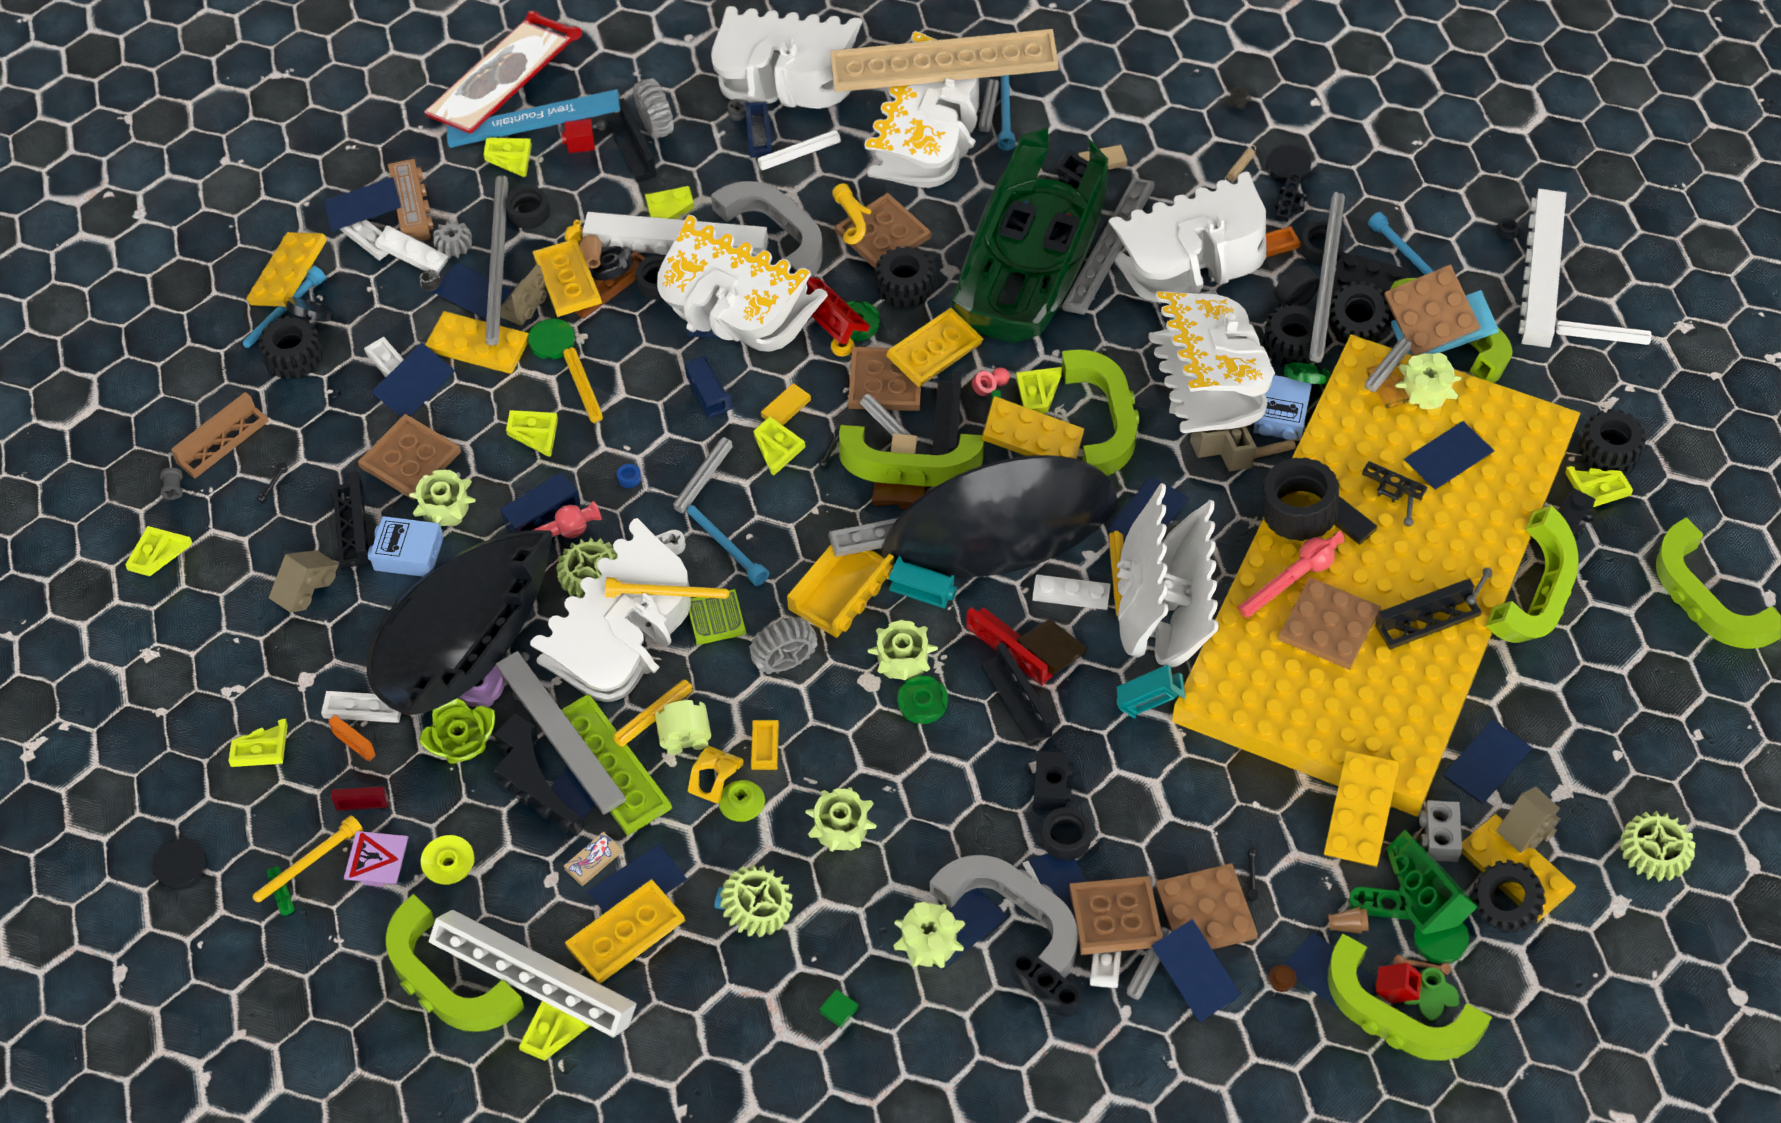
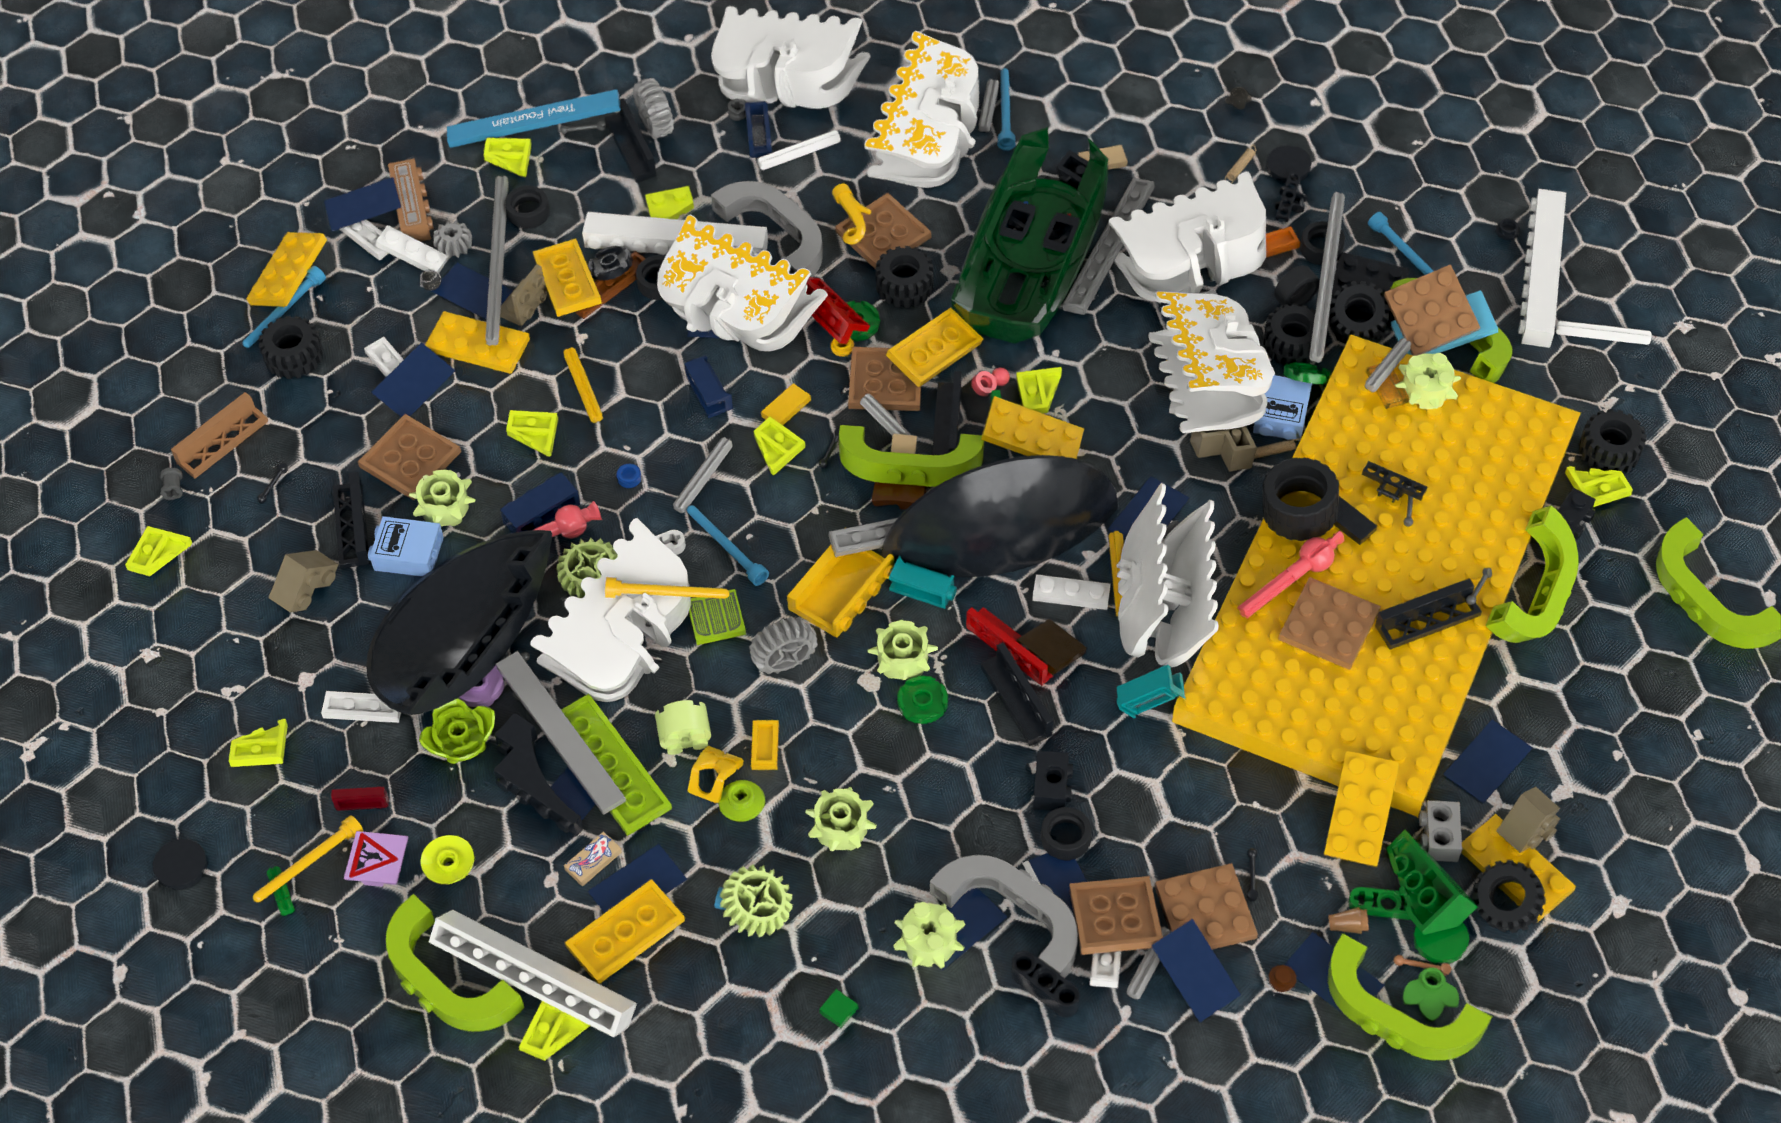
(309, 308): black tile -> none
(352, 738): orange tile -> none
(501, 73): flag -> none
(551, 338): green tile -> none
(574, 232): yellow piece -> none
(578, 136): red brick -> none
(591, 249): medium nougat cone -> none
(647, 716): yellow axle -> none
(944, 59): tan plate -> none
(1105, 373): lime arch -> none
(1398, 983): red brick -> none
(1449, 455): dark blue sticker -> none
(1665, 836): yellowish green gear -> none

